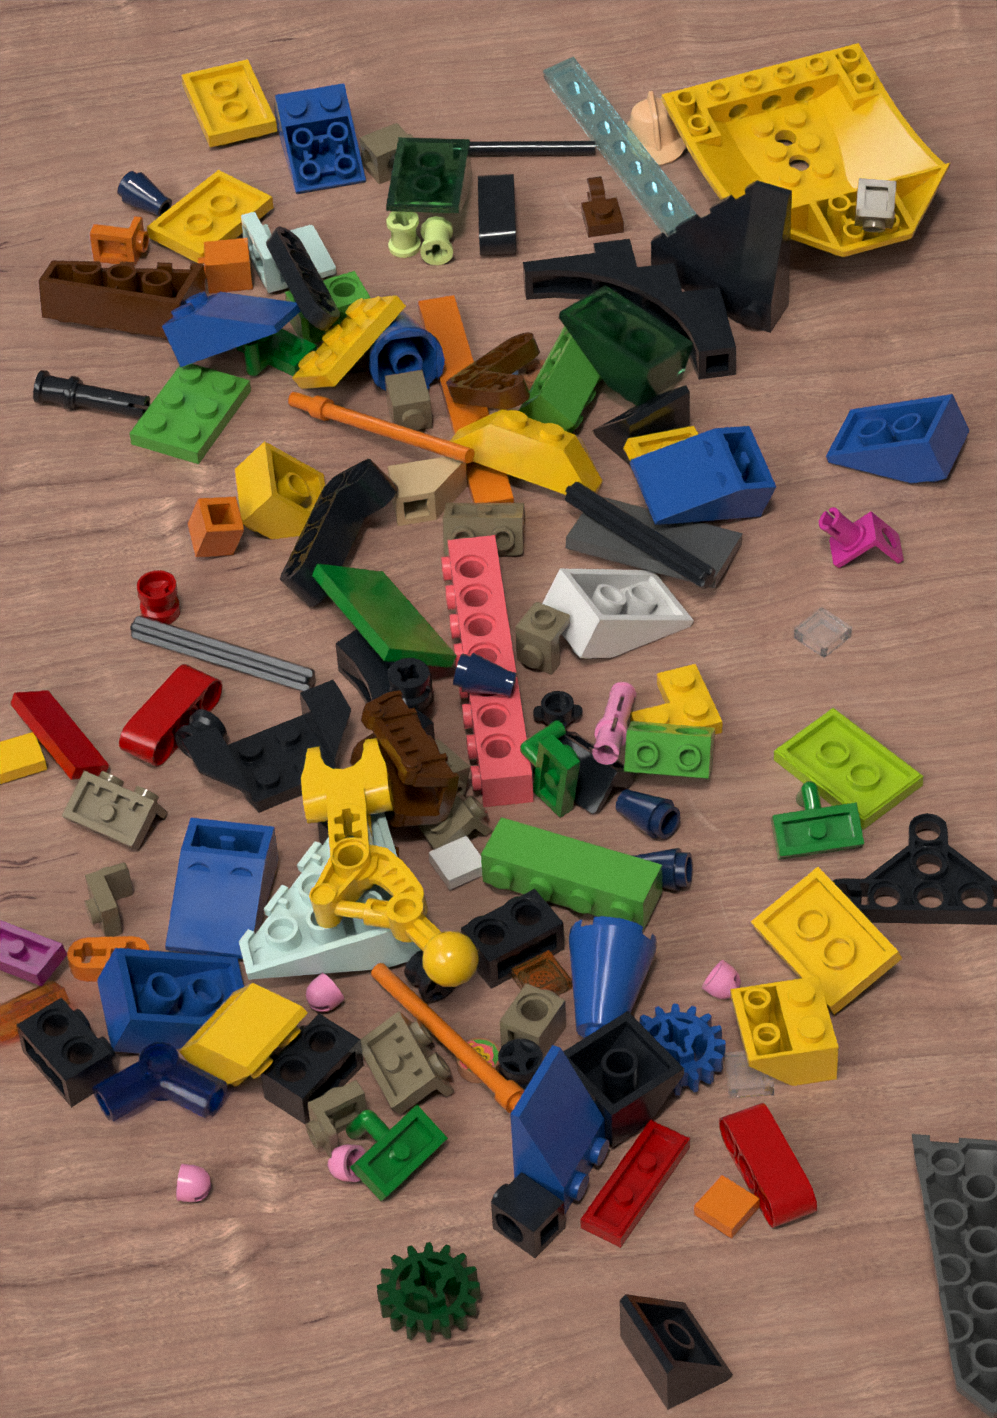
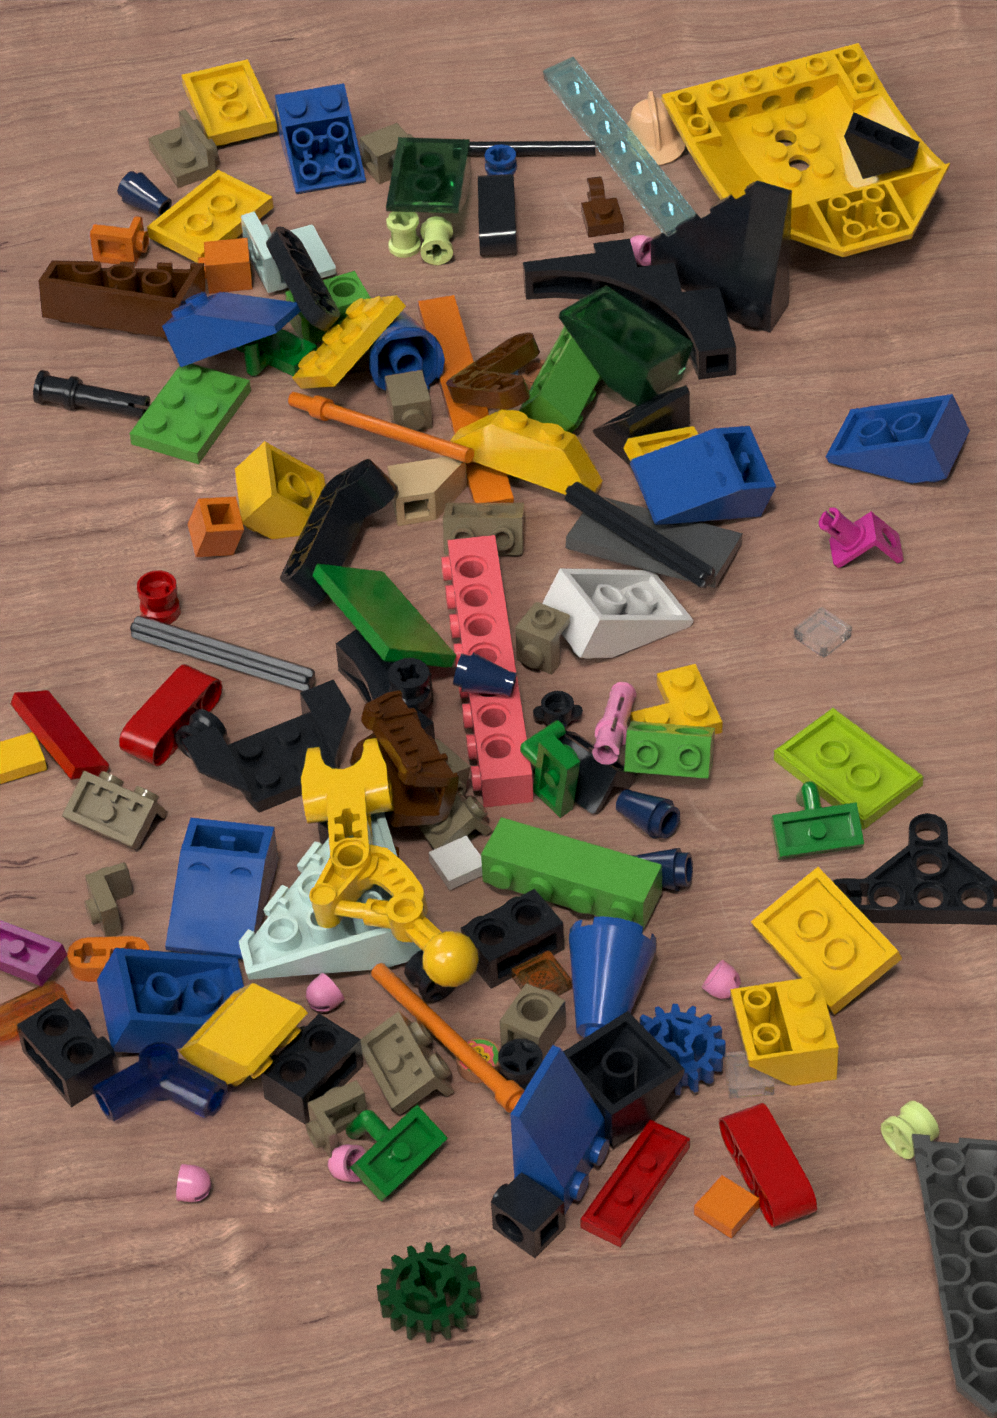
(185, 151): none -> dark tan bracket
(500, 160): none -> blue bush
(642, 256): none -> bright pink hinge
(670, 1348): black slope -> none
(875, 204): bracket -> none
(877, 147): none -> black slope
(912, 1120): none -> yellowish green wheel

